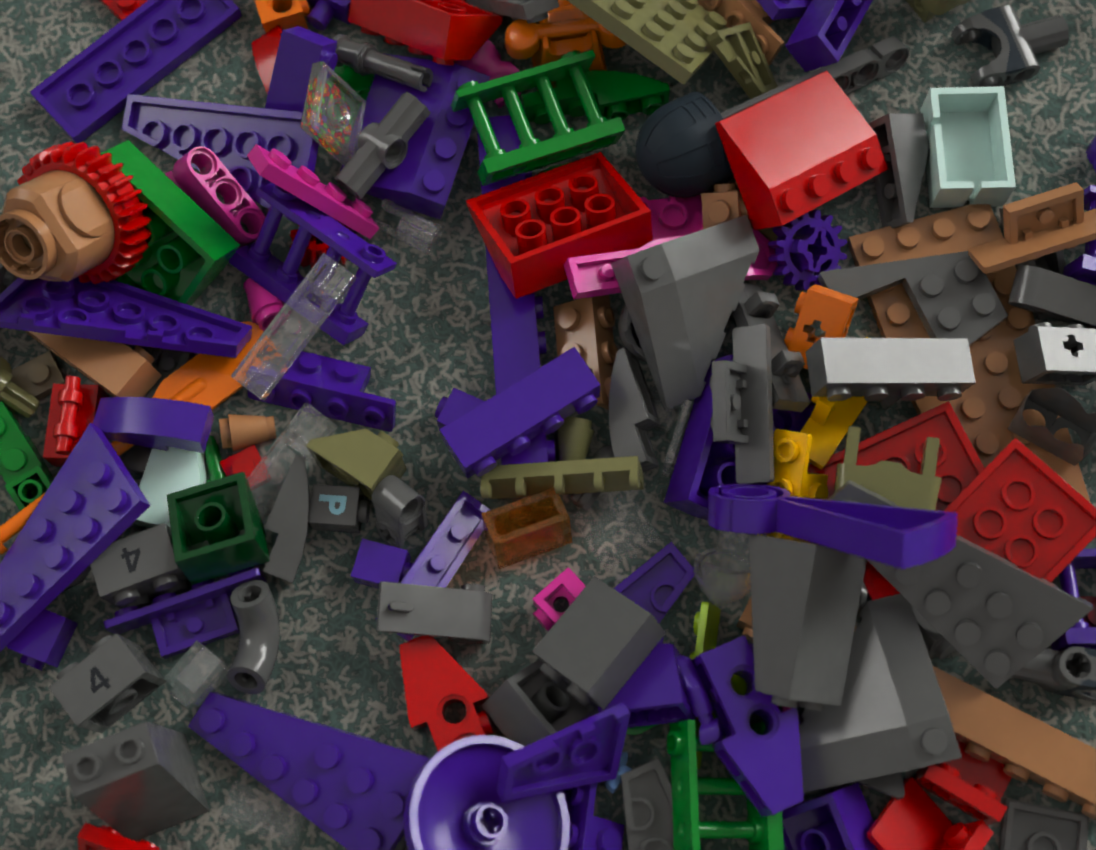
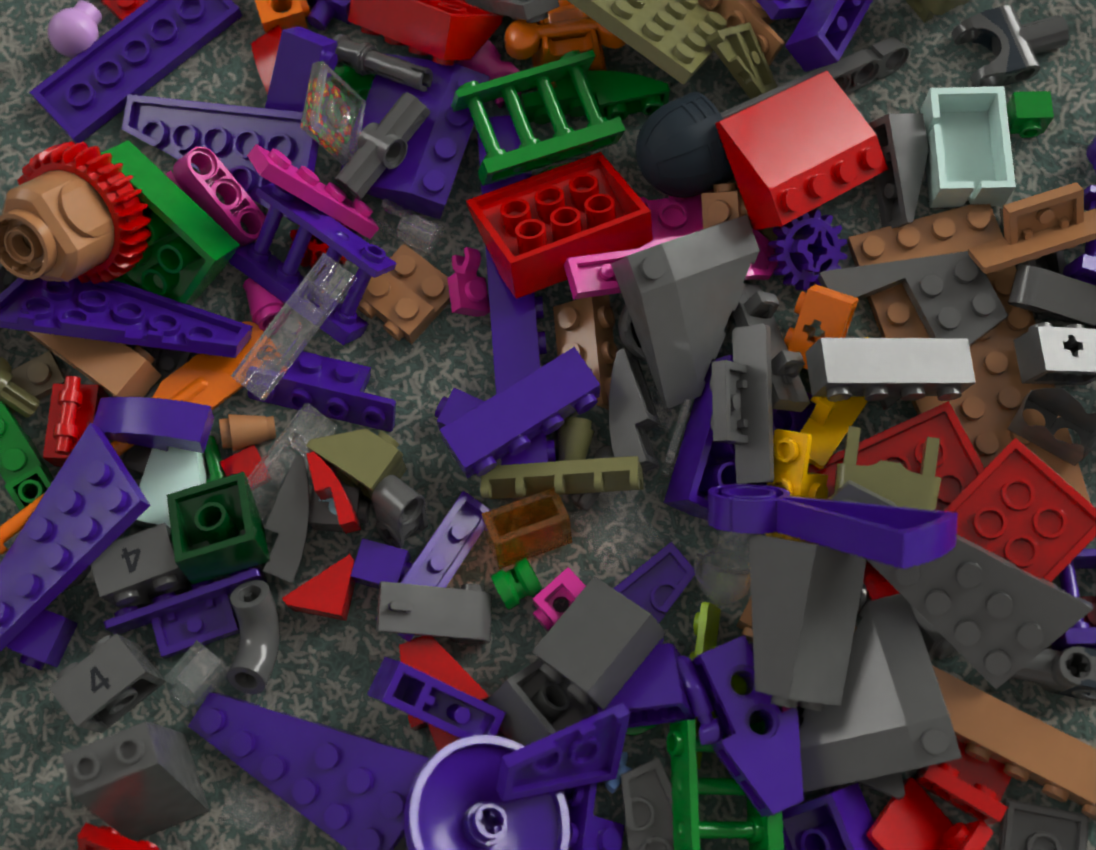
(74, 29): none -> lavender piece
(326, 593): none -> red slope
(328, 486): none -> red slope
(406, 296): none -> medium nougat plate
(433, 701): none -> dark purple slope
(466, 289): none -> dark pink plate
(516, 583): none -> green wheel
(1029, 113): none -> green plate

